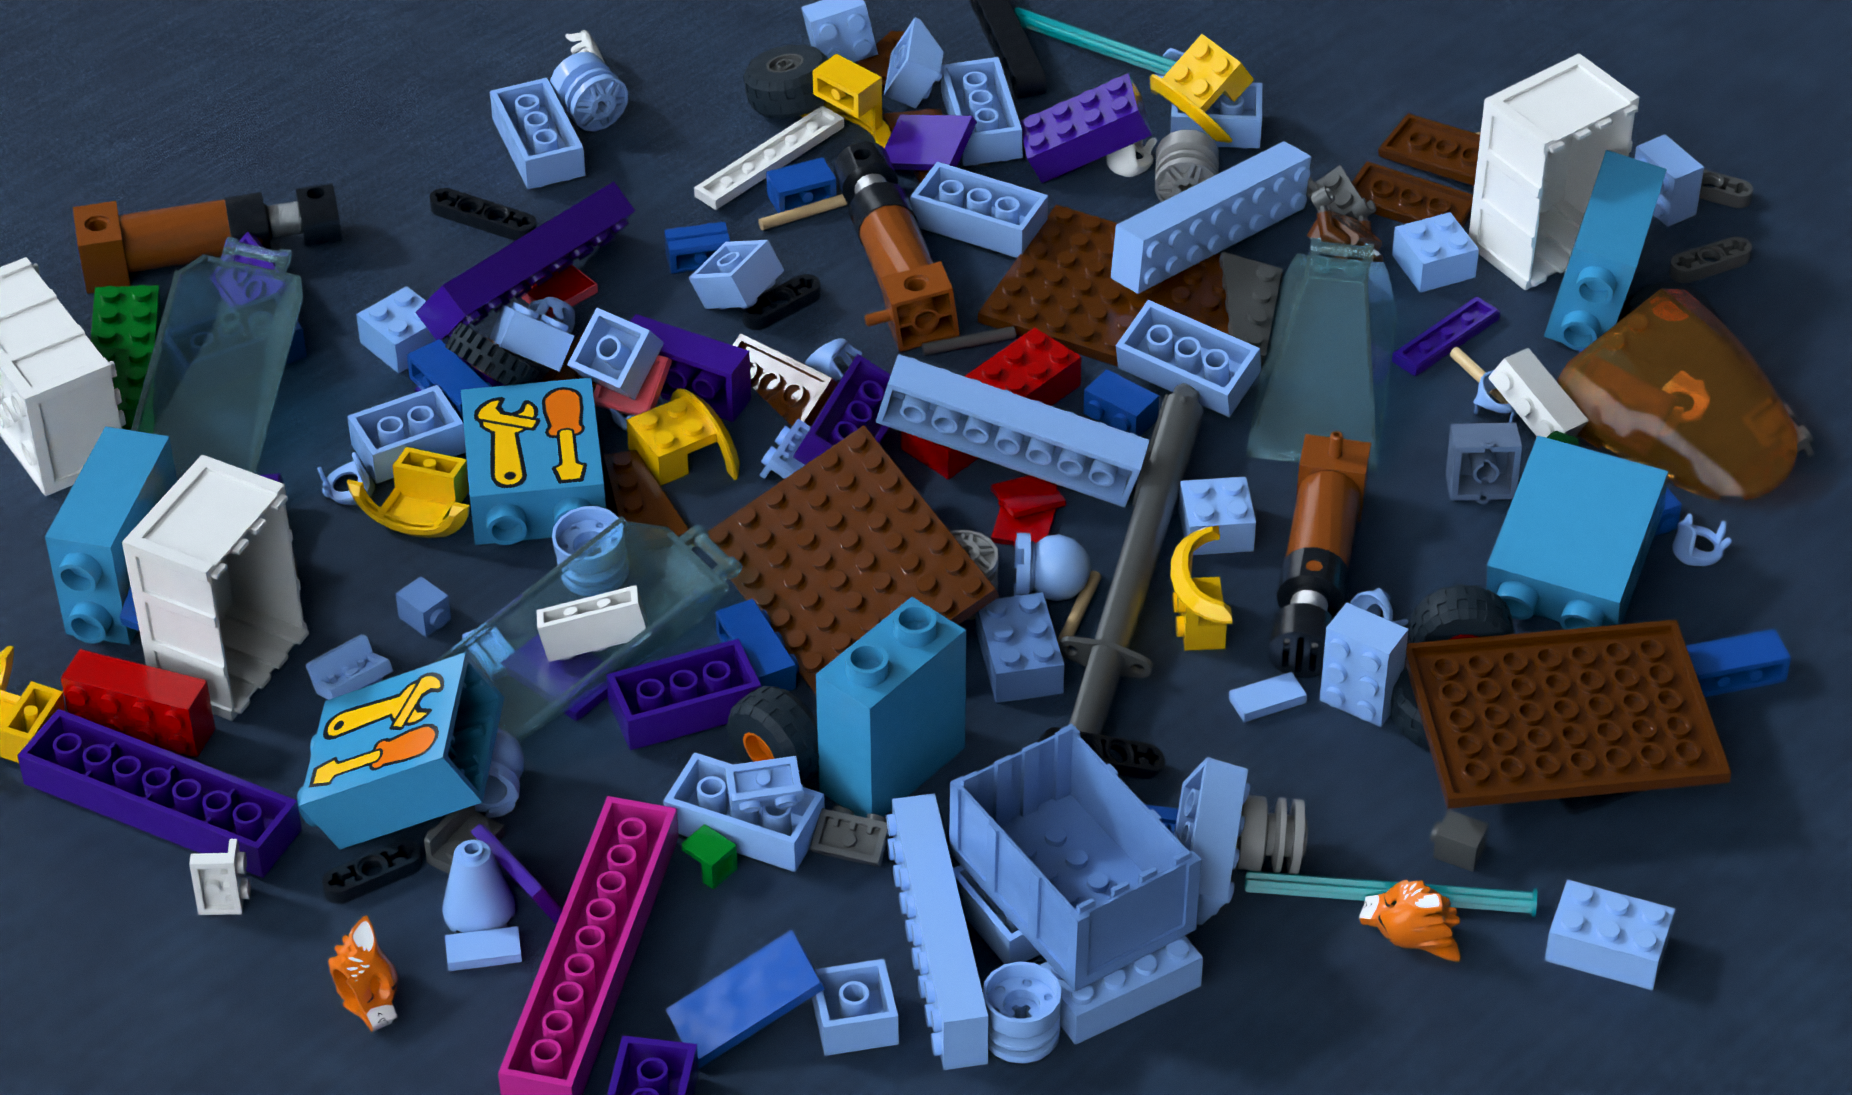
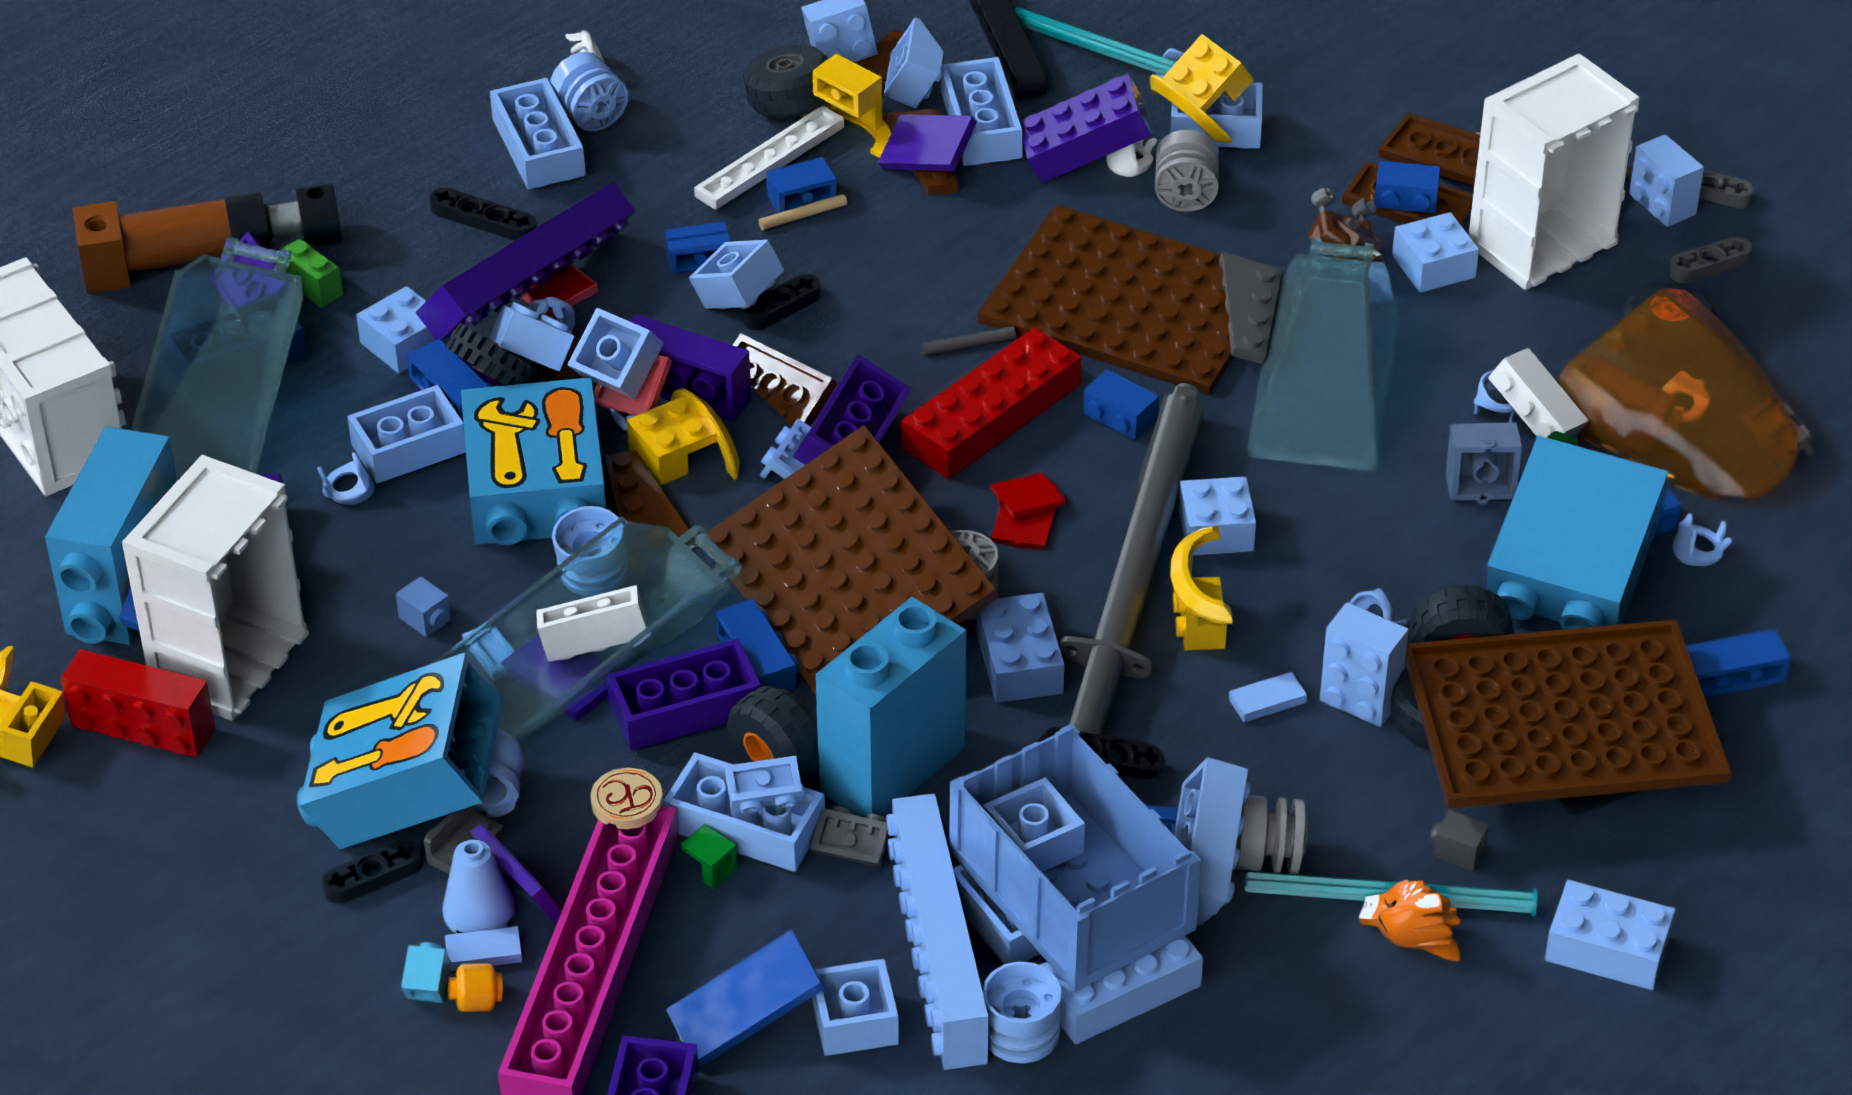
(125, 332): green brick -> none
(158, 791): dark purple brick -> none
(220, 881): white bracket -> none
(318, 274): none -> bright green brick
(347, 668): light blue bracket -> none
(365, 976): orange piece -> none
(424, 497): yellow piece -> none
(426, 972): none -> medium azure brick
(475, 987): none -> light orange head
(626, 798): none -> tan tile
(823, 357): light blue piece -> none
(913, 286): dark orange piece -> none
(979, 209): light blue brick -> none
(1012, 430): light blue brick -> none
(1040, 823): none -> light blue brick
(1050, 566): light blue tile -> none
(1080, 606): tan bar -> none
(1179, 350): light blue brick -> none
(1210, 217): light blue brick -> none
(1318, 550): piece -> none
(1342, 187): dark grey bracket -> none
(1407, 186): none -> blue brick
(1445, 335): dark purple tile -> none
(1474, 370): tan bar -> none
(1605, 250): dark azure brick -> none

